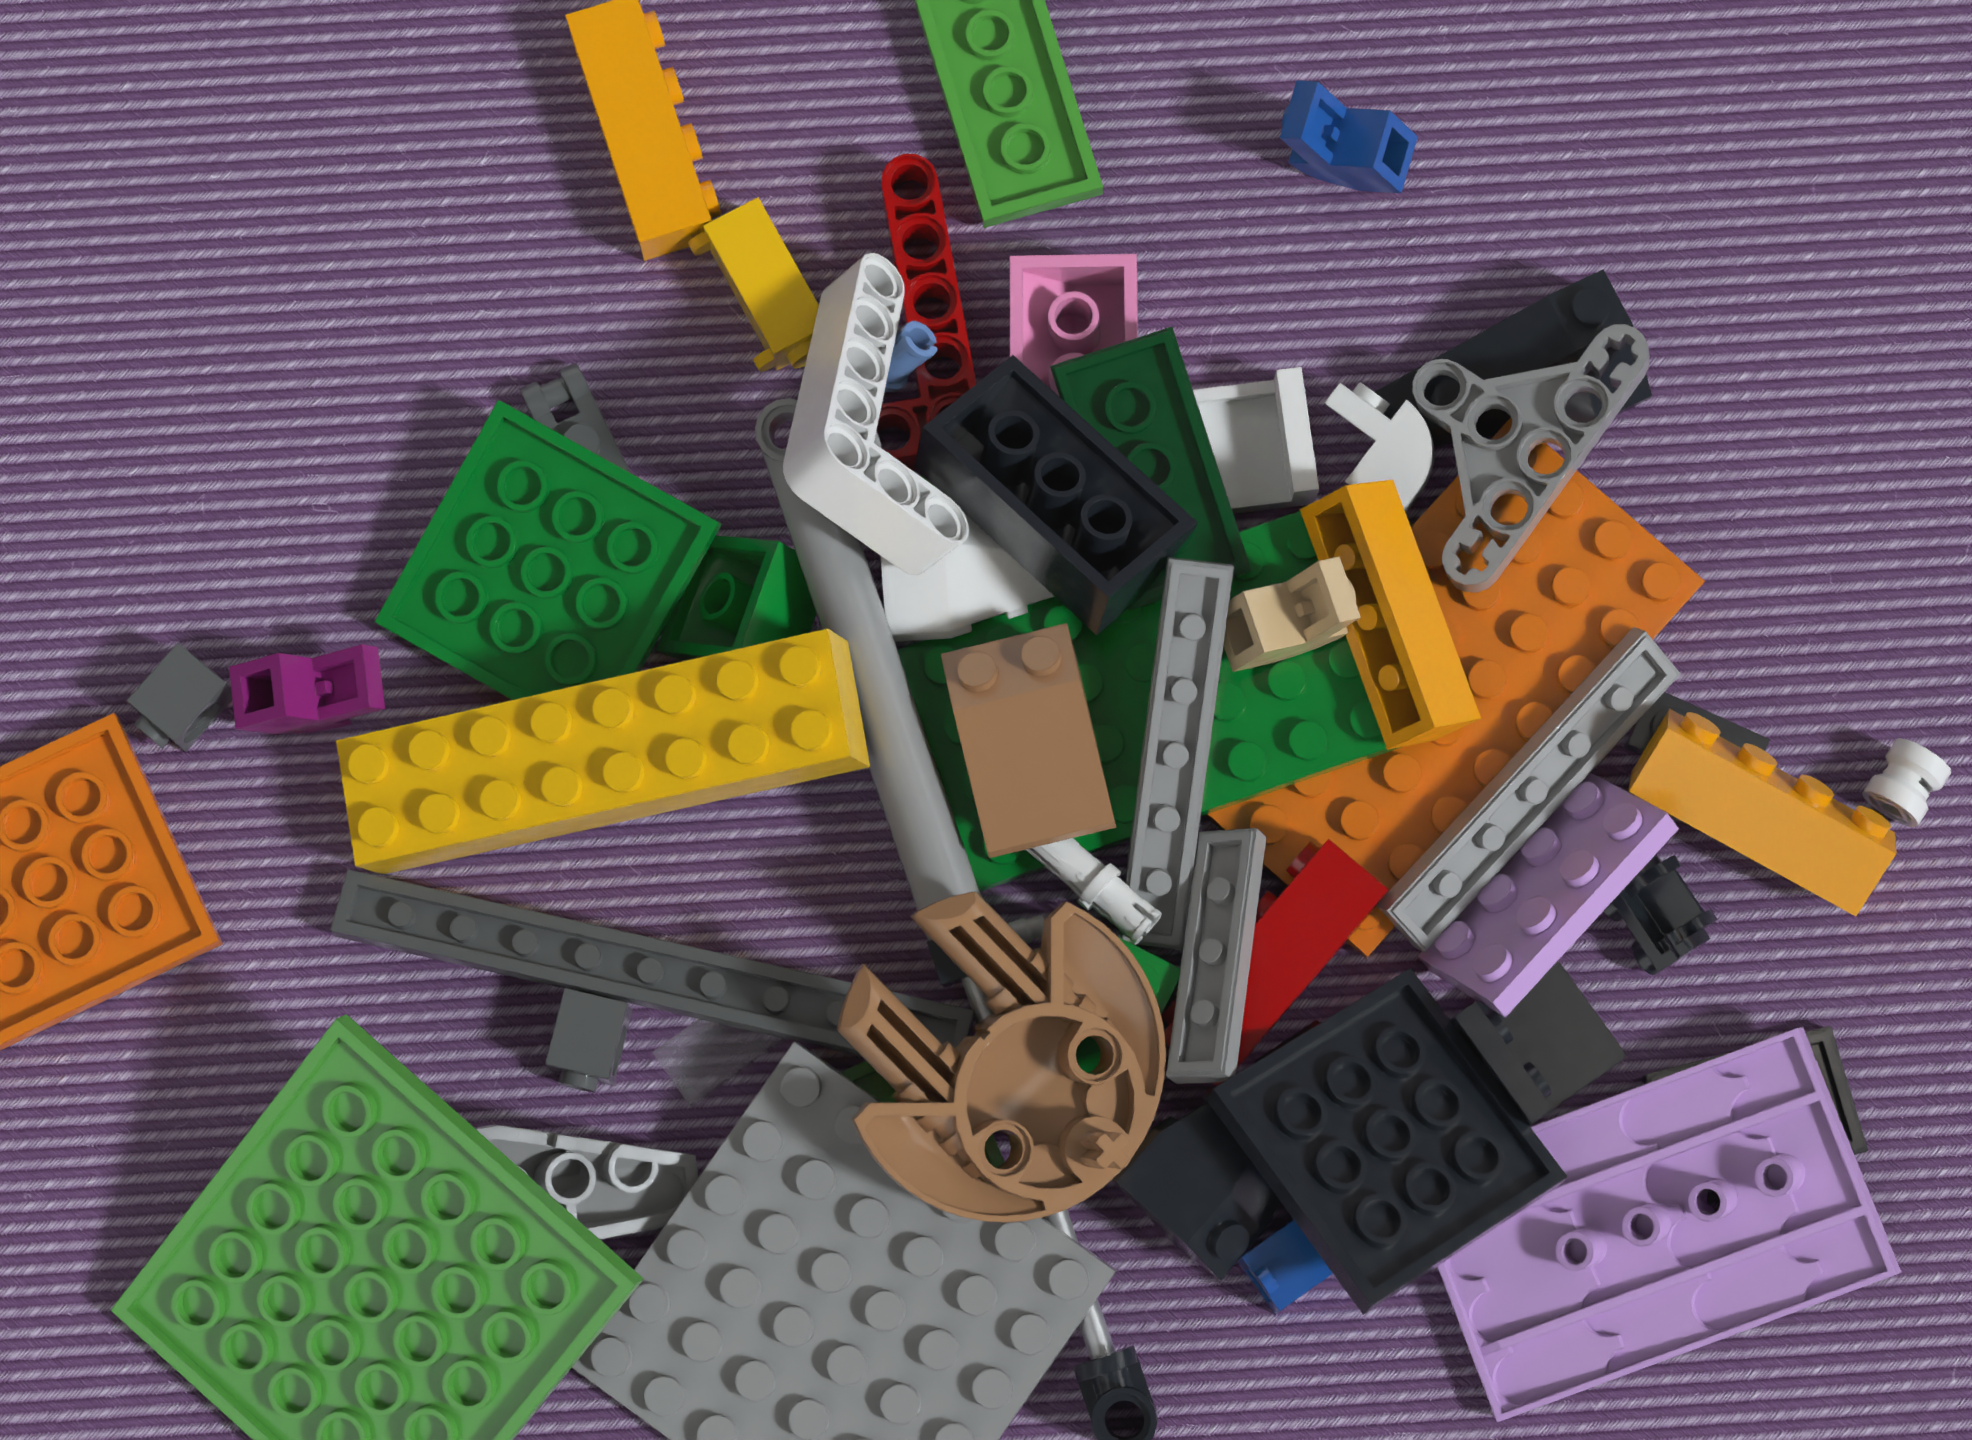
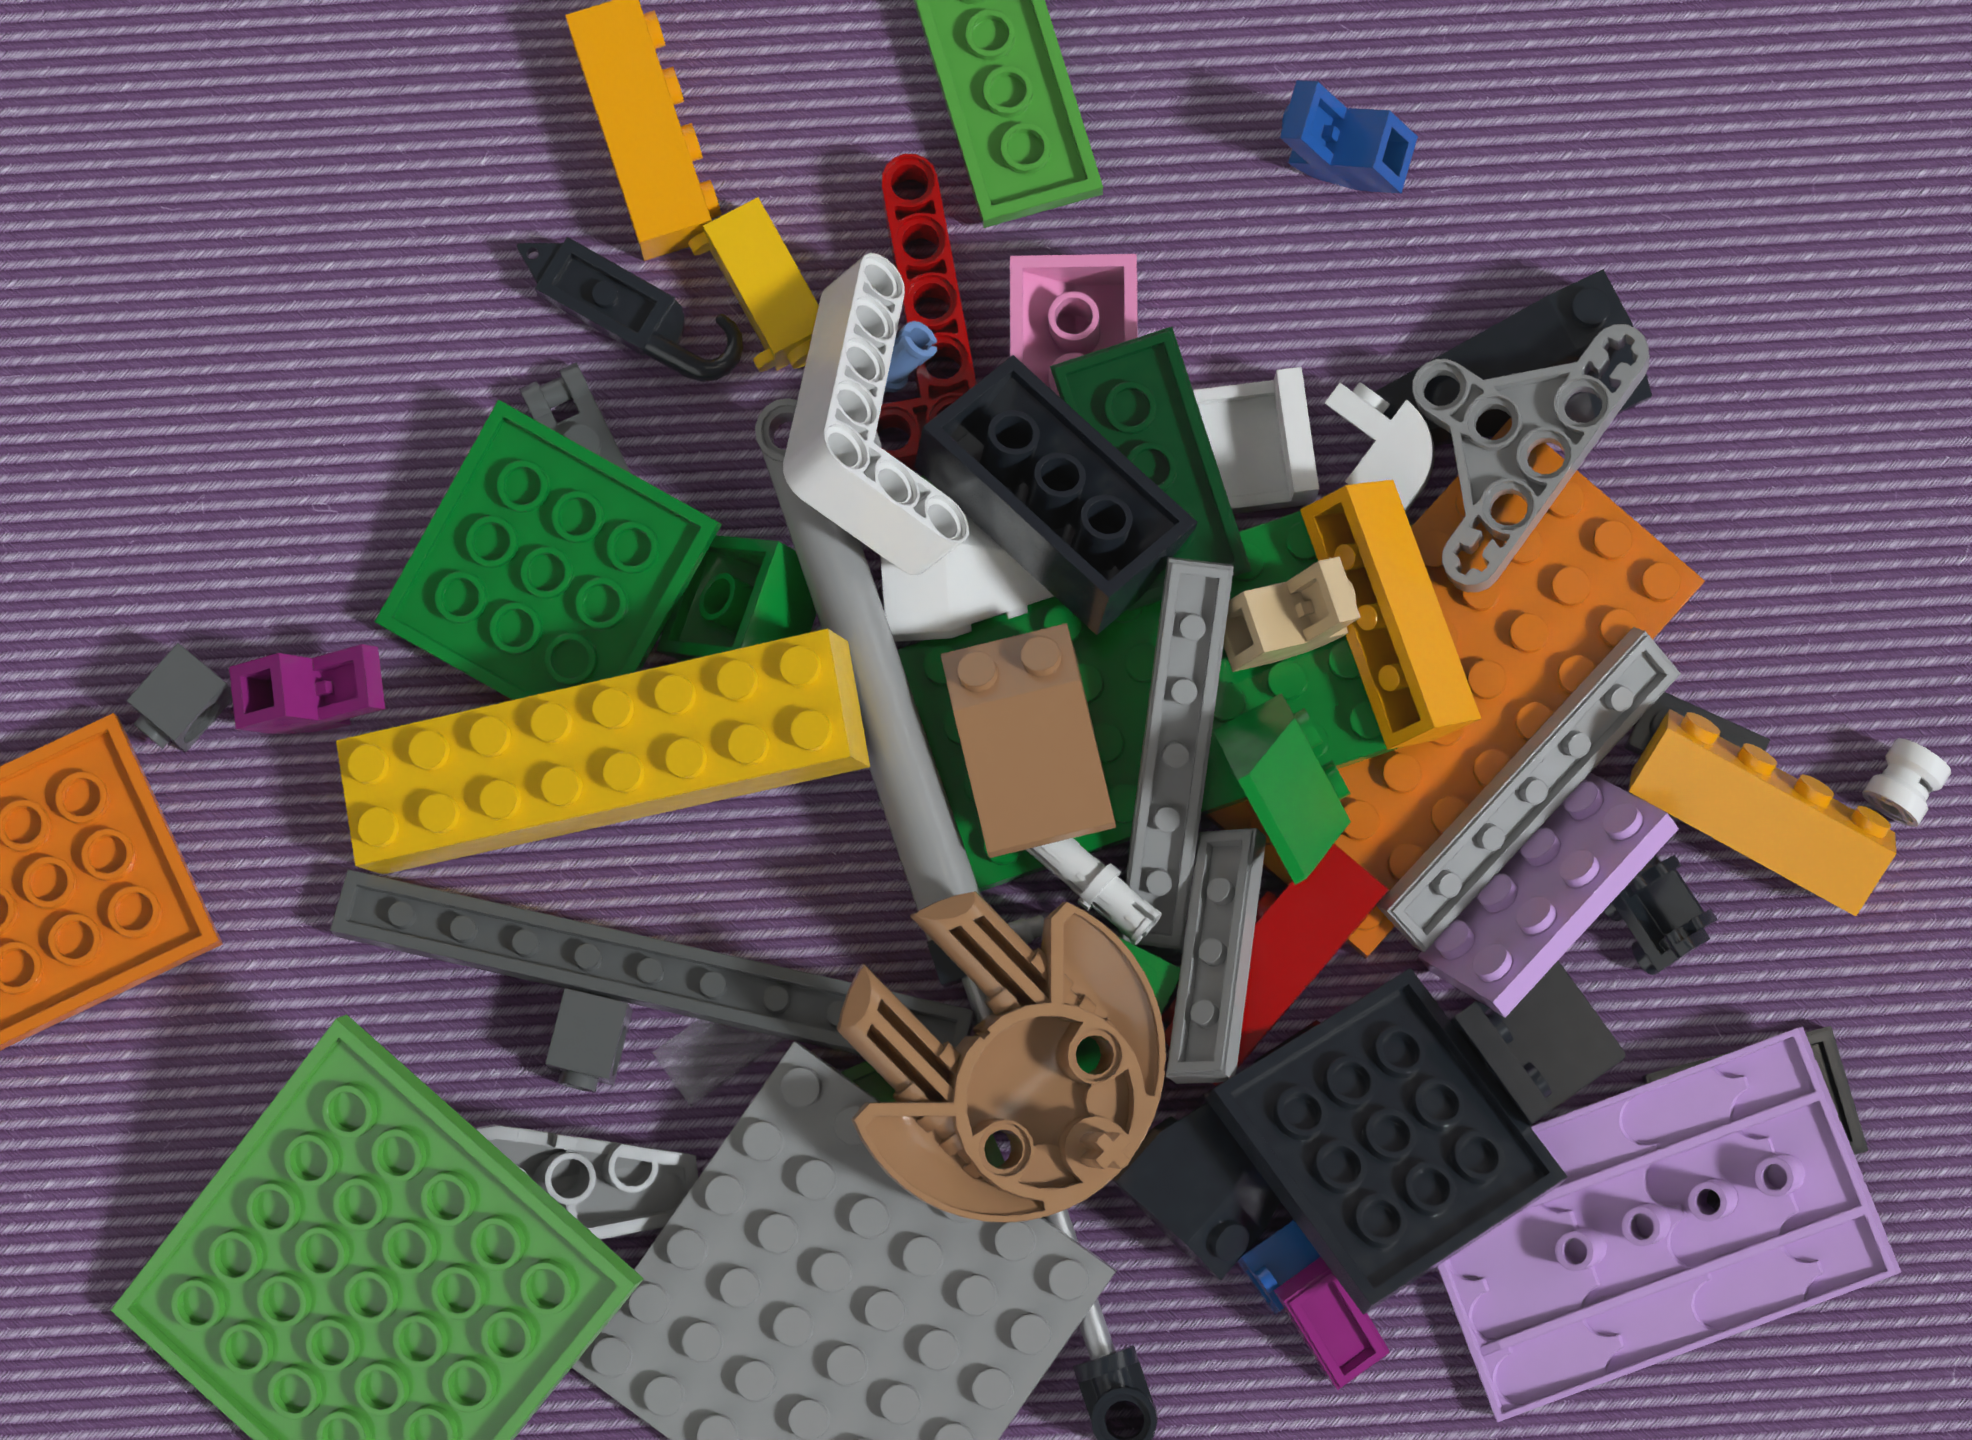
(624, 307): none -> black plate
(1286, 783): none -> green slope
(1331, 1323): none -> magenta tile

